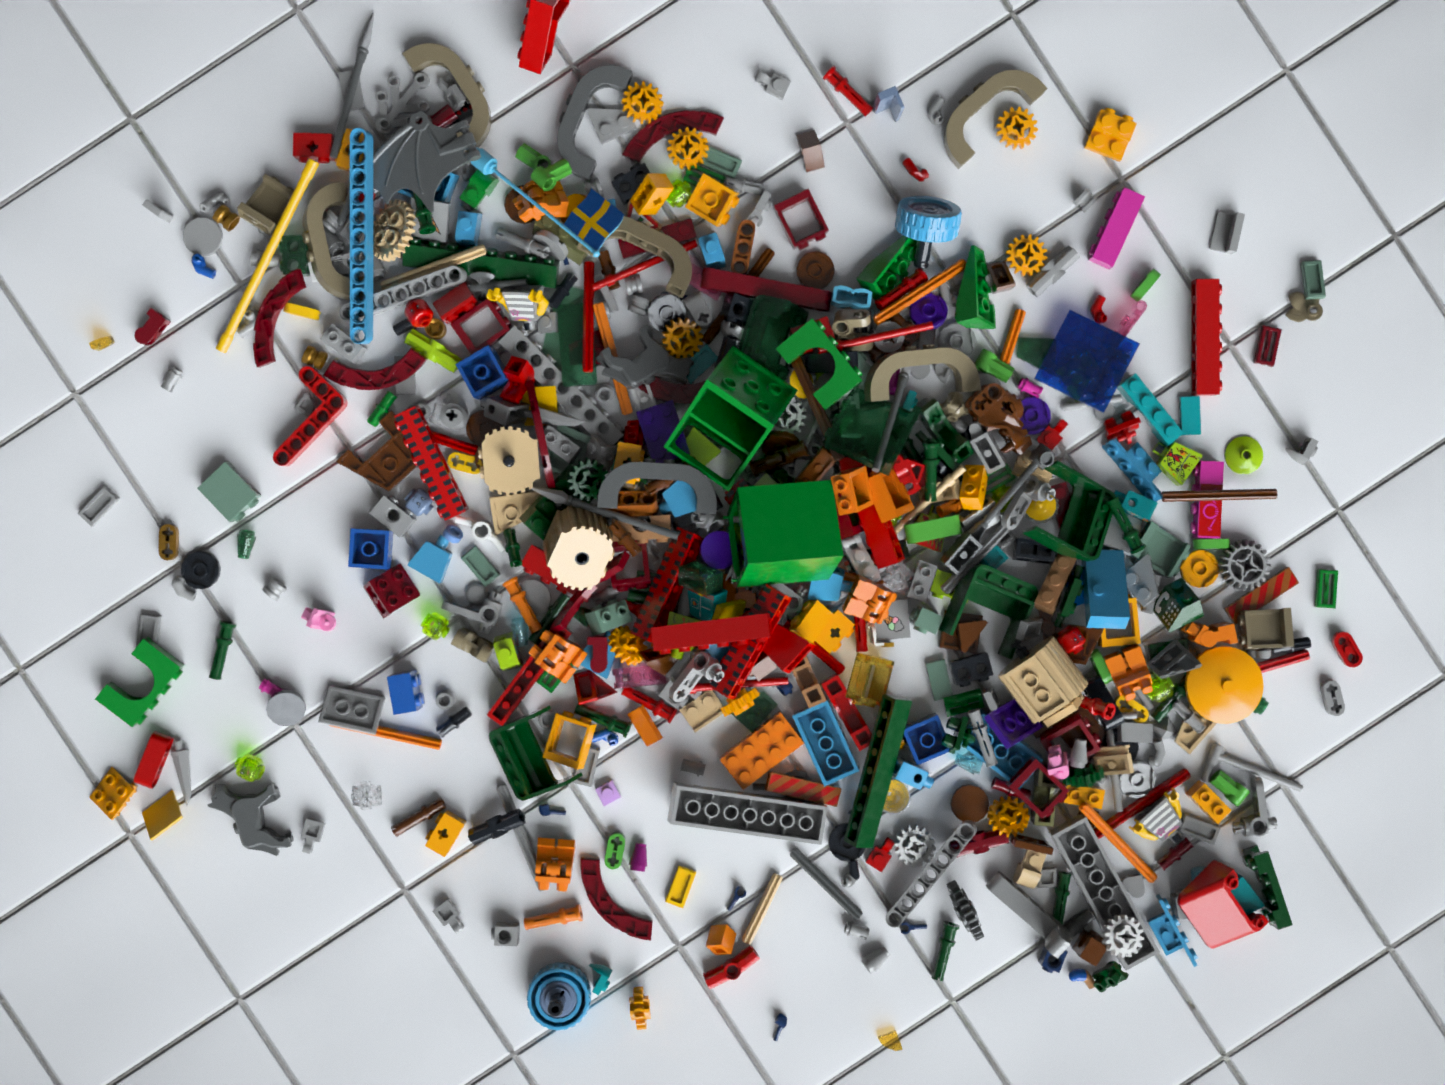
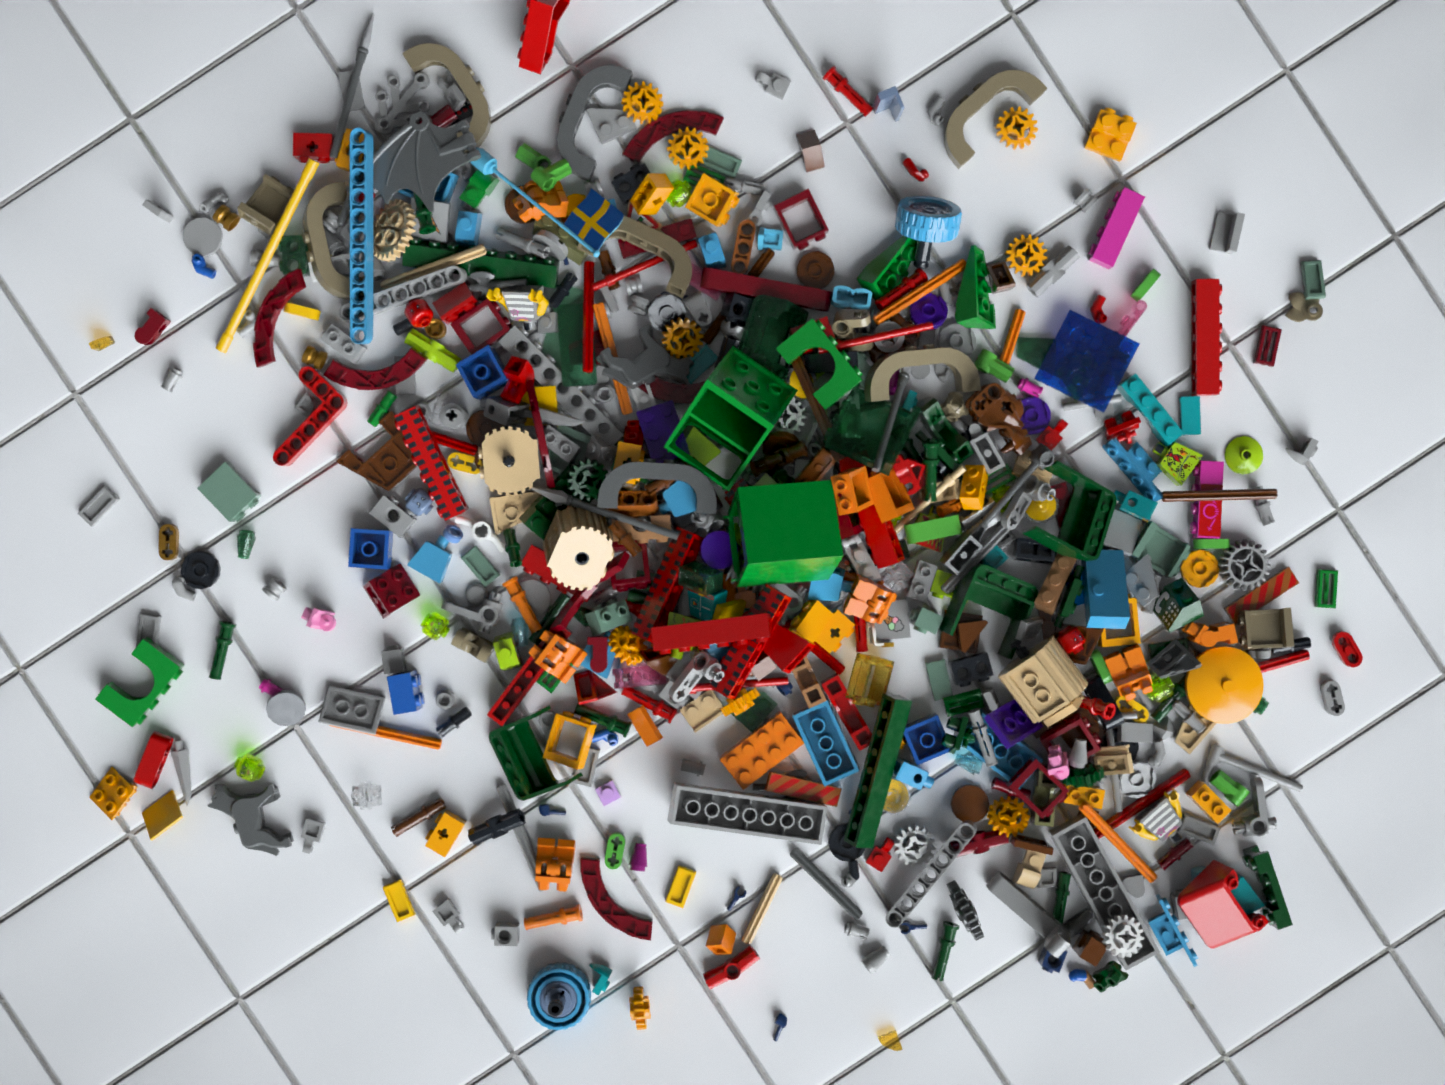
(393, 660): none -> light grey brick
(399, 900): none -> yellow tile
(770, 239): none -> medium azure tile
(1130, 534): dark green pin -> none
(1264, 509): none -> light grey pin

